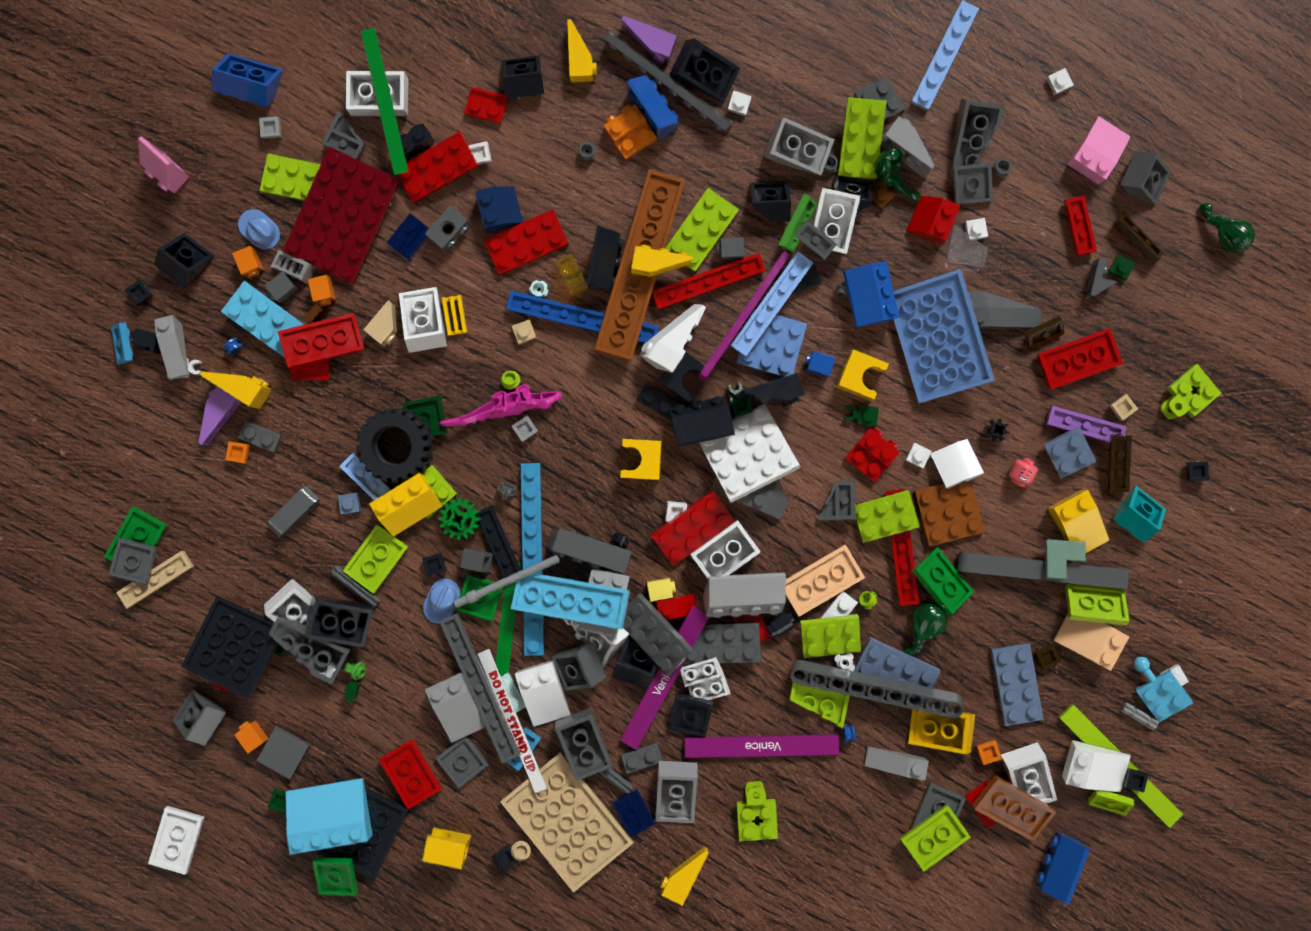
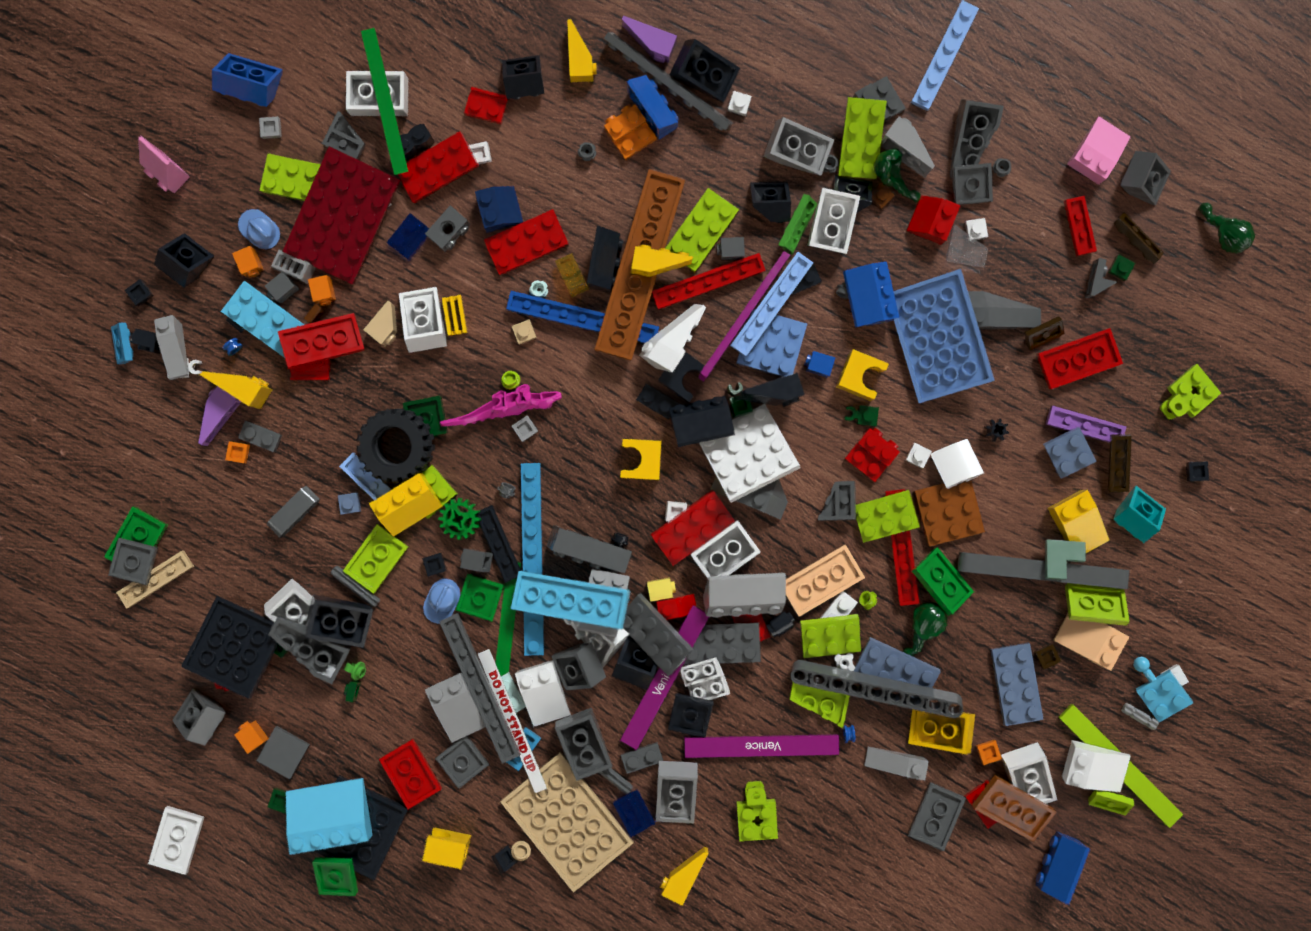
(474, 596): light grey bar -> none
(815, 239): dark grey plate -> none
(935, 837): lime plate -> none
(1023, 472): coral head -> none
(1060, 81): white plate -> none
(1123, 407): tan plate -> none
(1135, 780): black plate -> none

